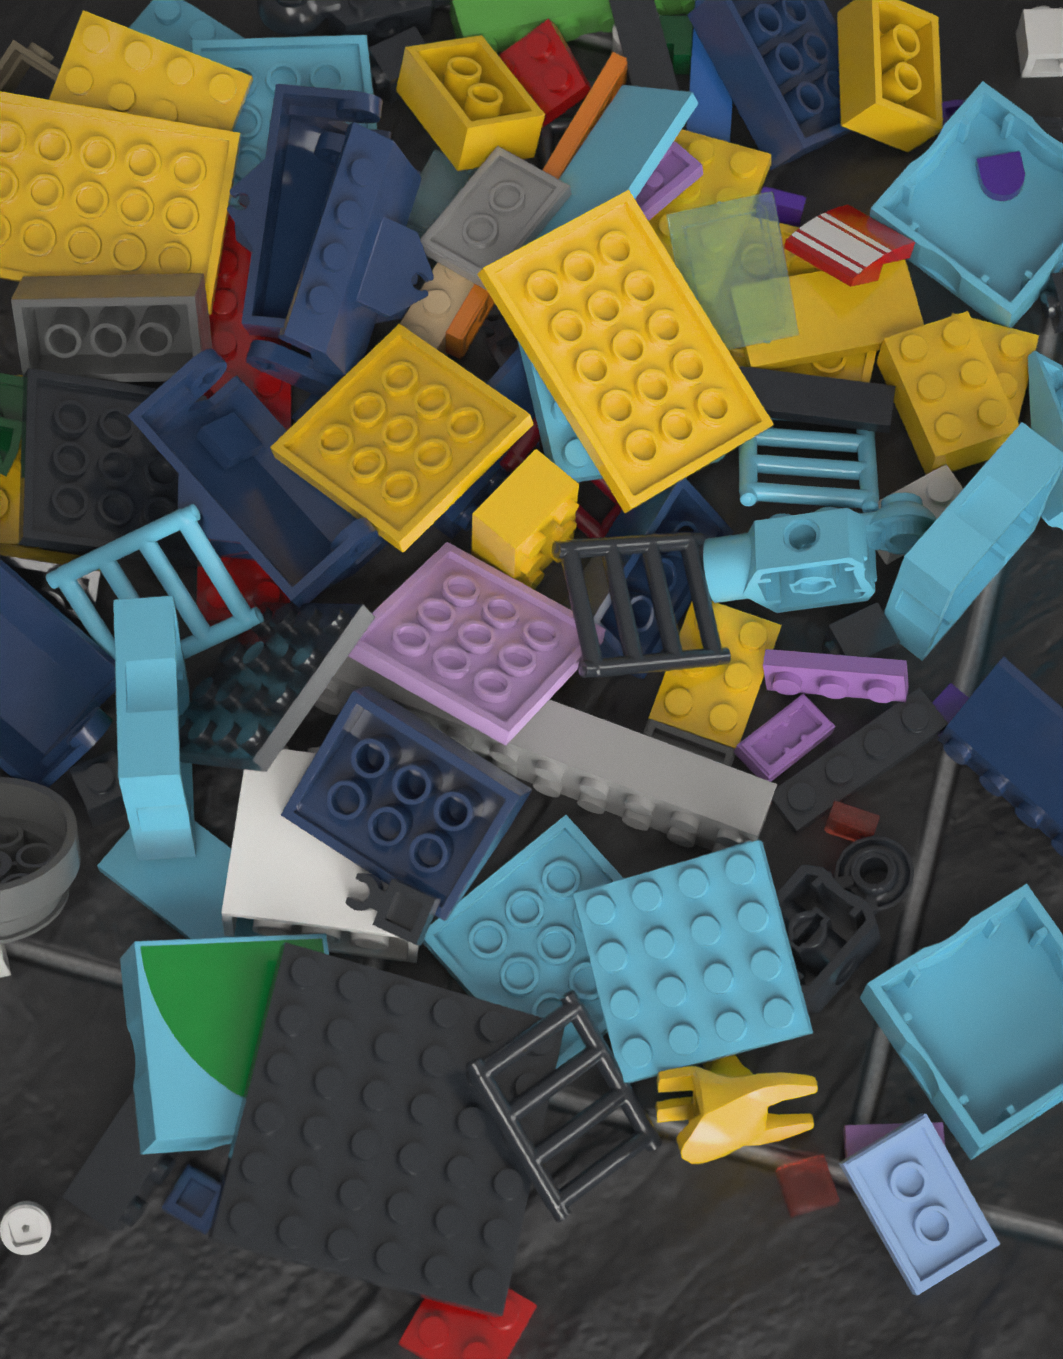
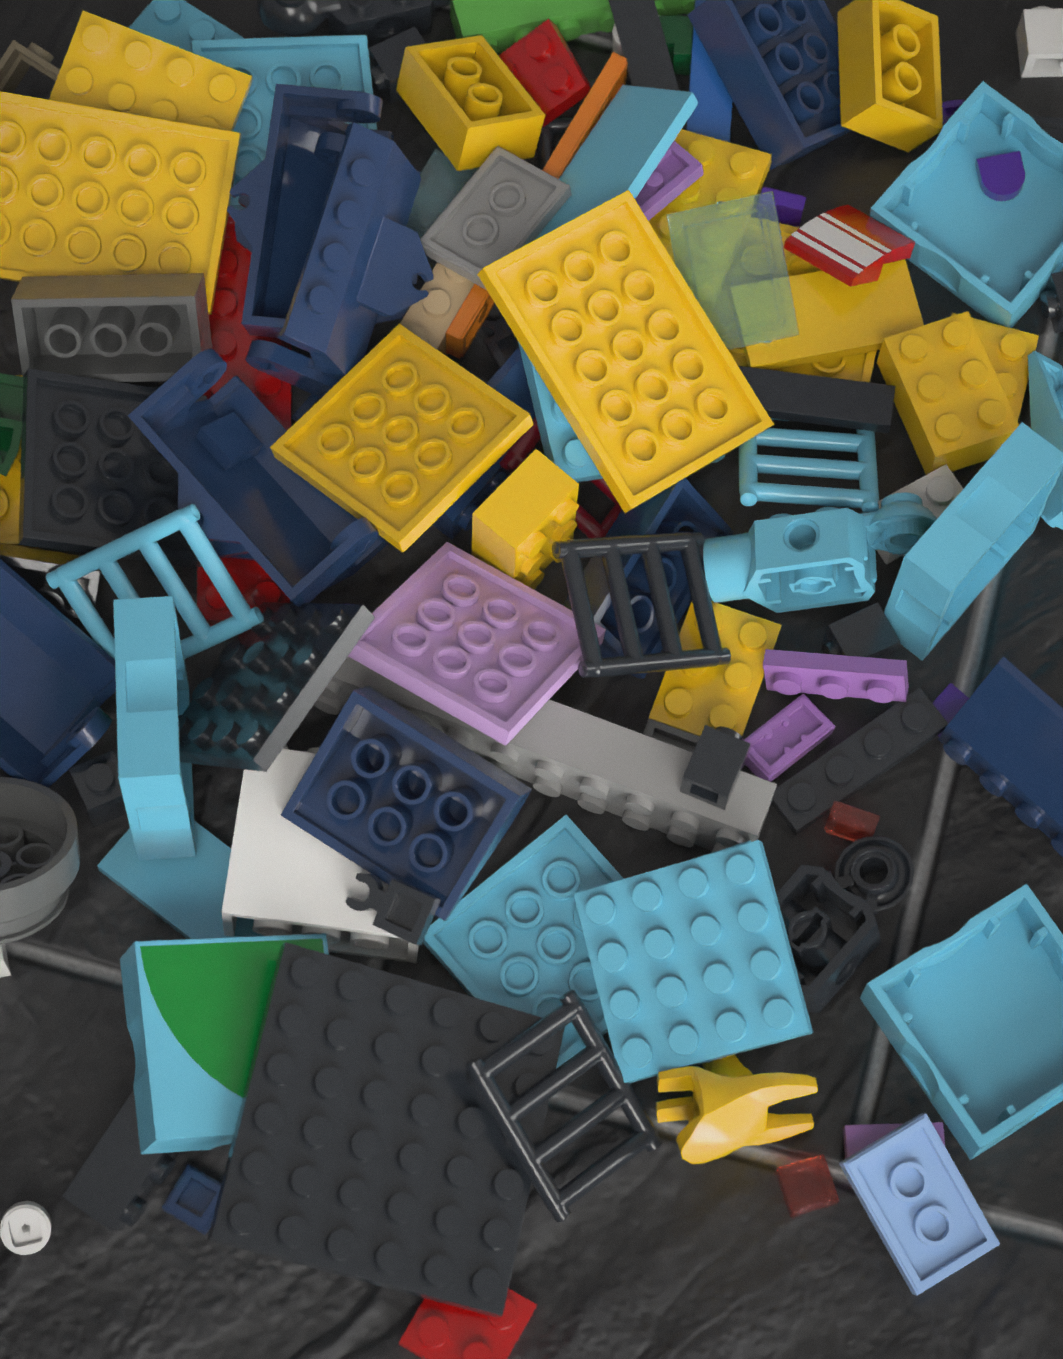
(715, 766): none -> black brick

